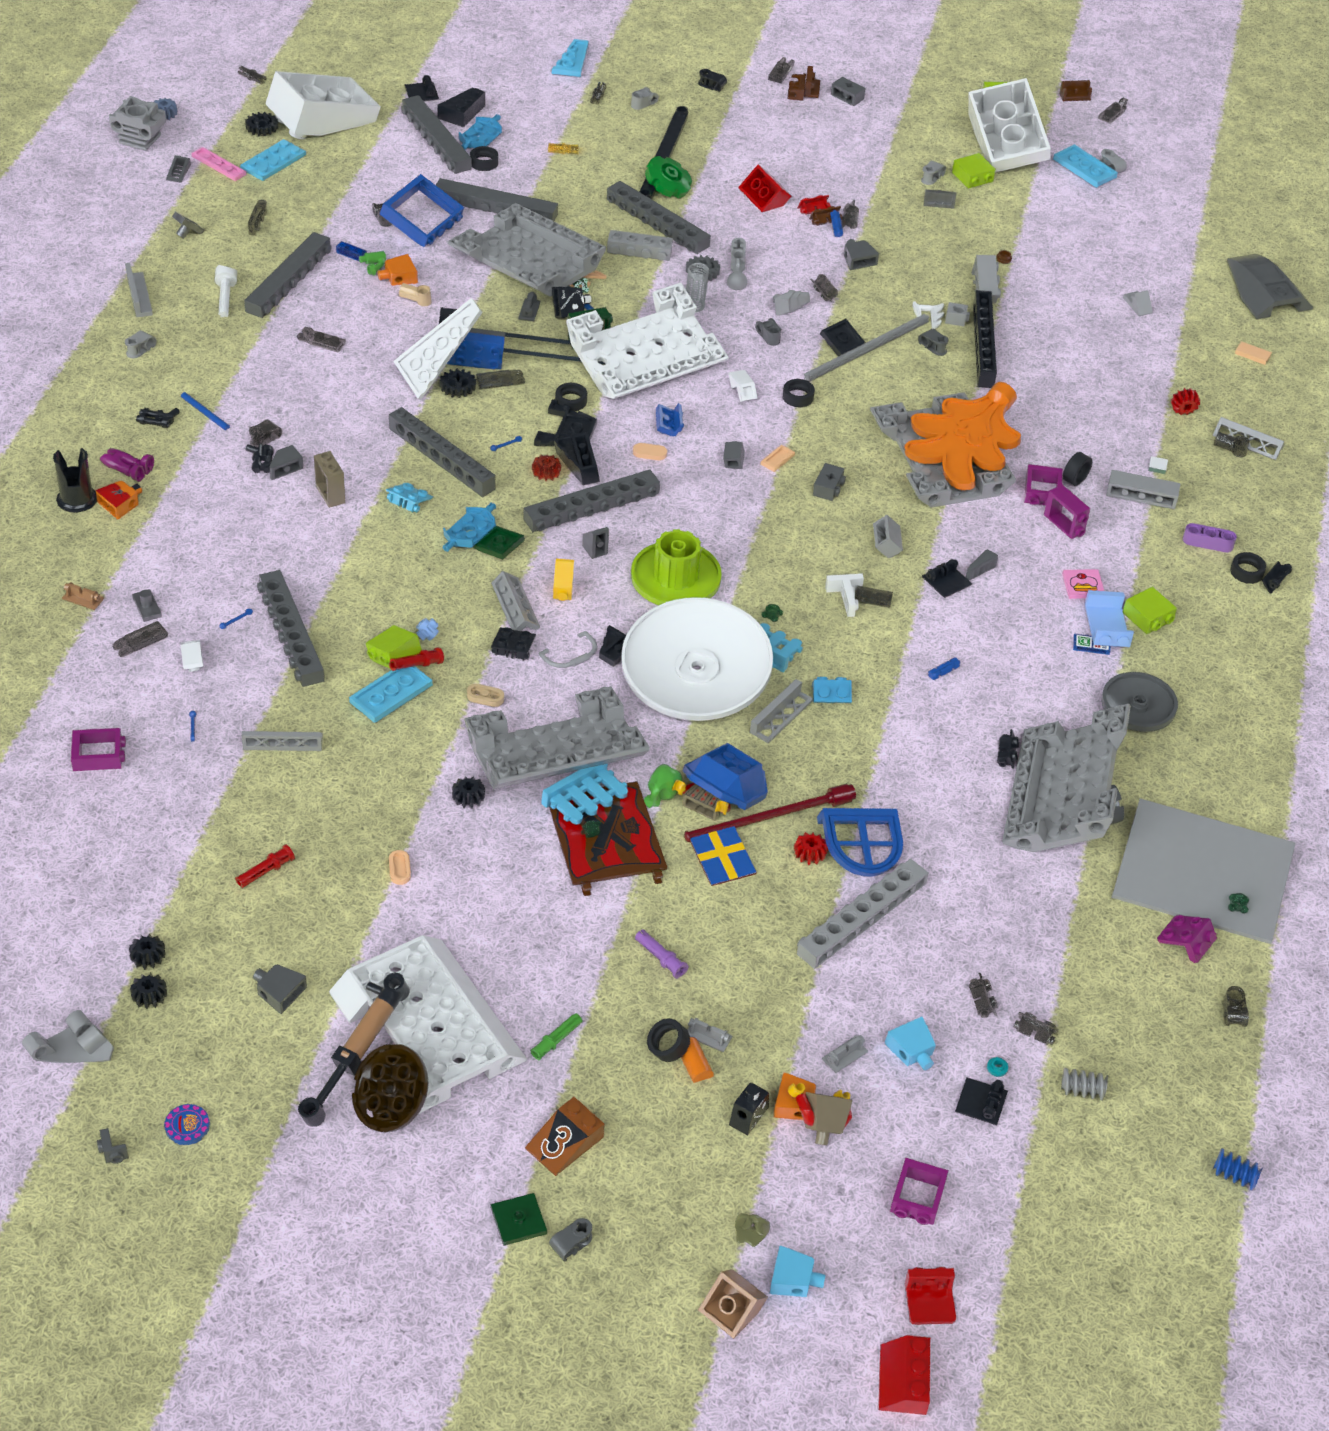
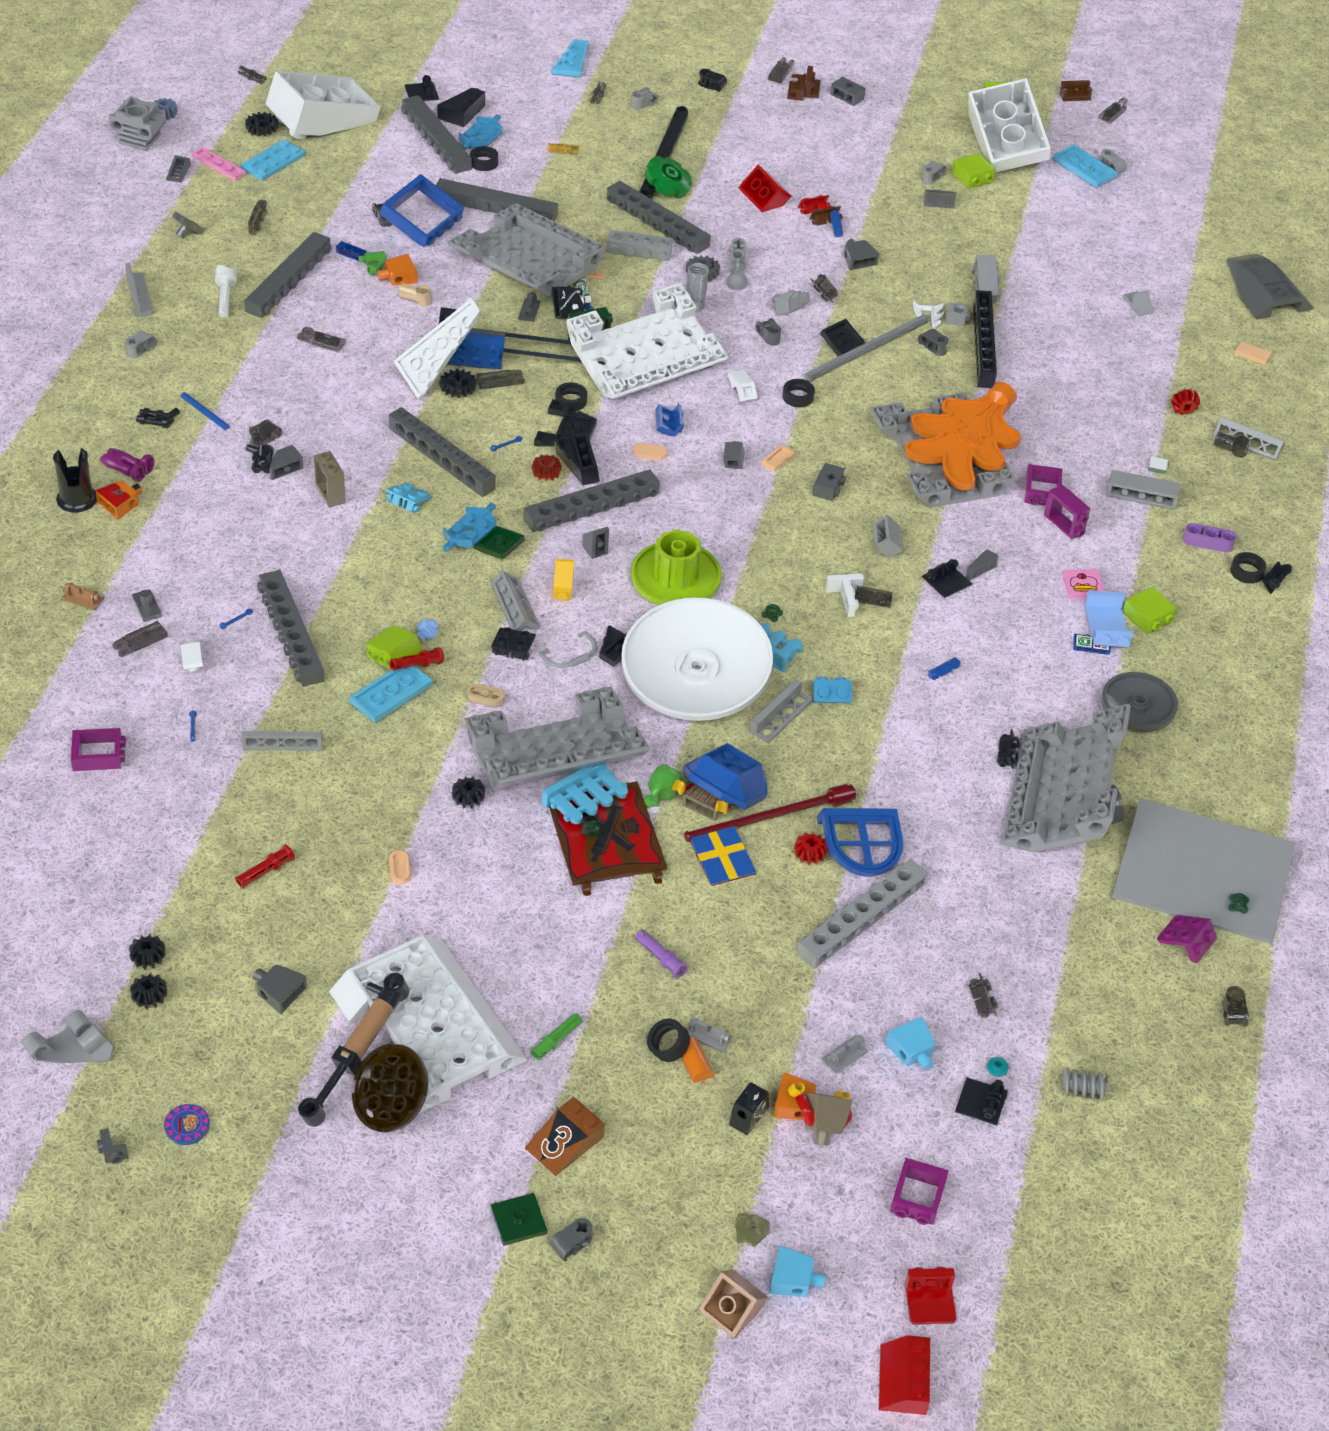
(850, 215): clear smoke hinge -> none
(1004, 257): reddish brown plate -> none
(1044, 1029): clear smoke hinge -> none
(1077, 468): black tyre -> none
(1238, 1170): blue piece -> none

